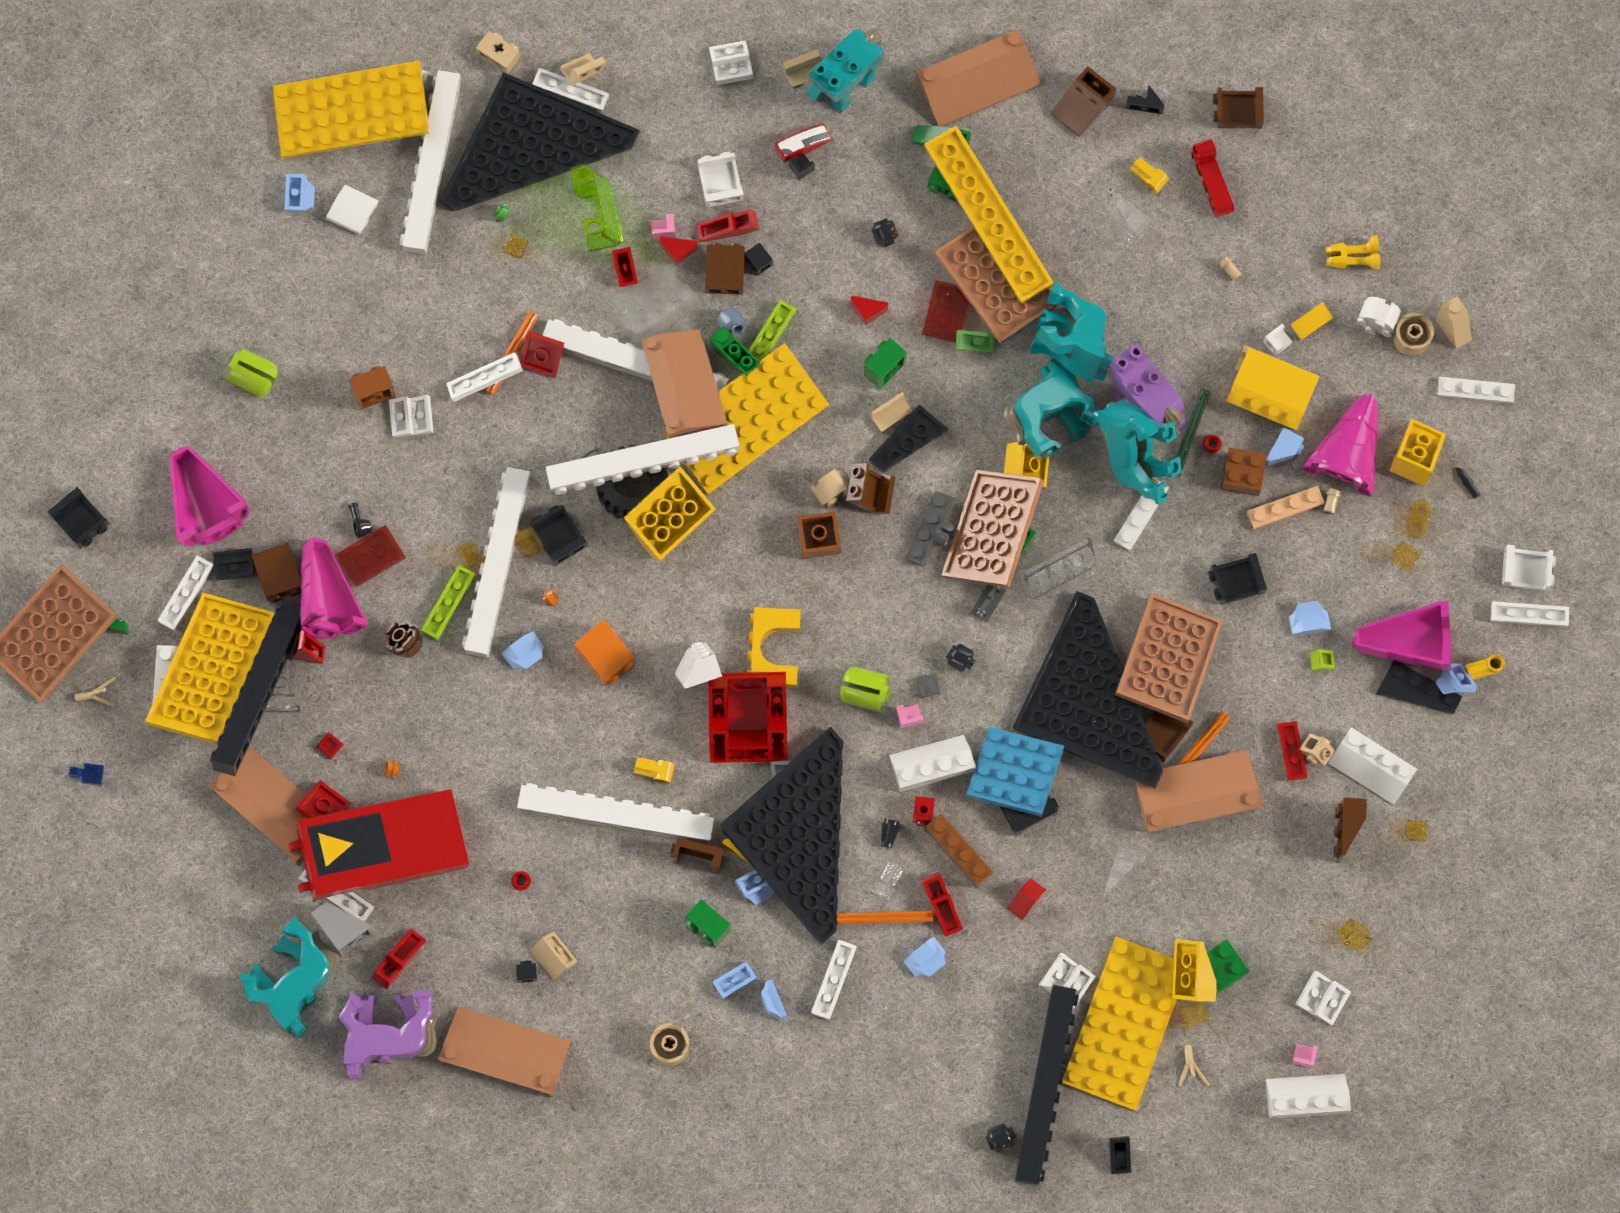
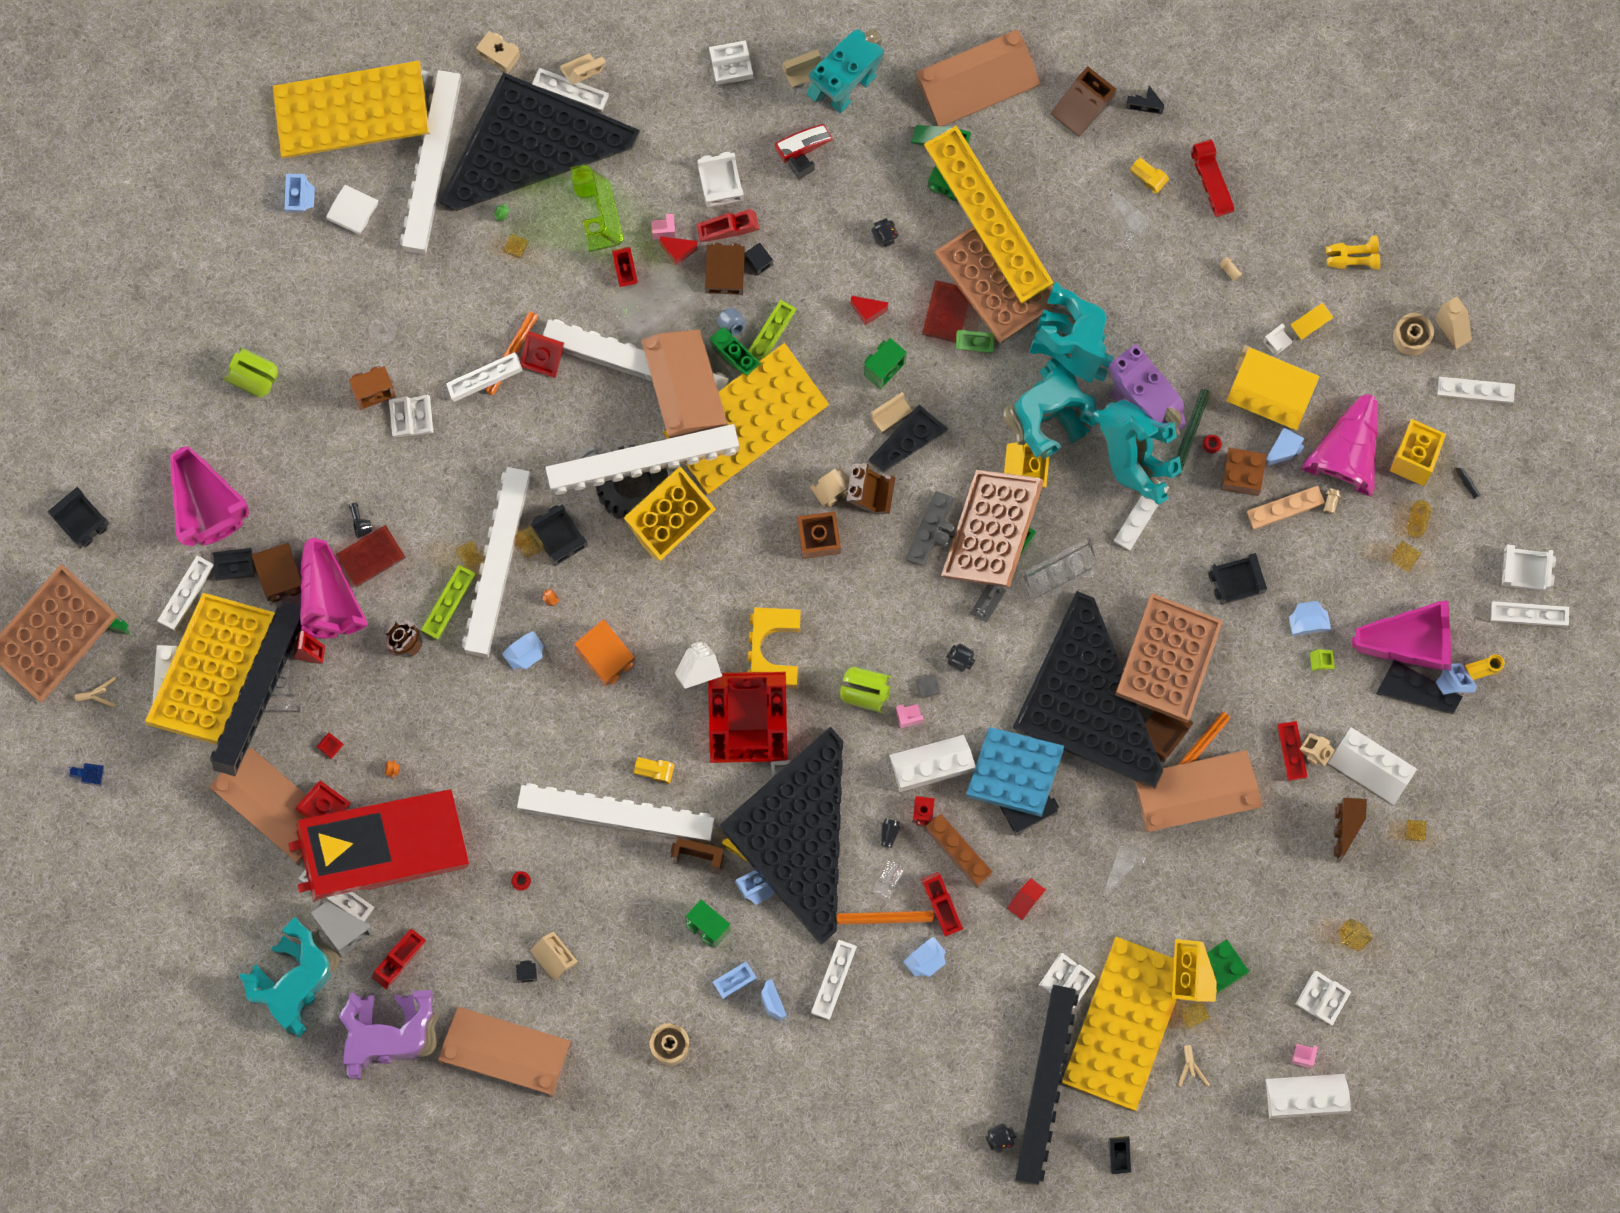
(1239, 108): reddish brown panel -> none
(1378, 316): white brick -> none

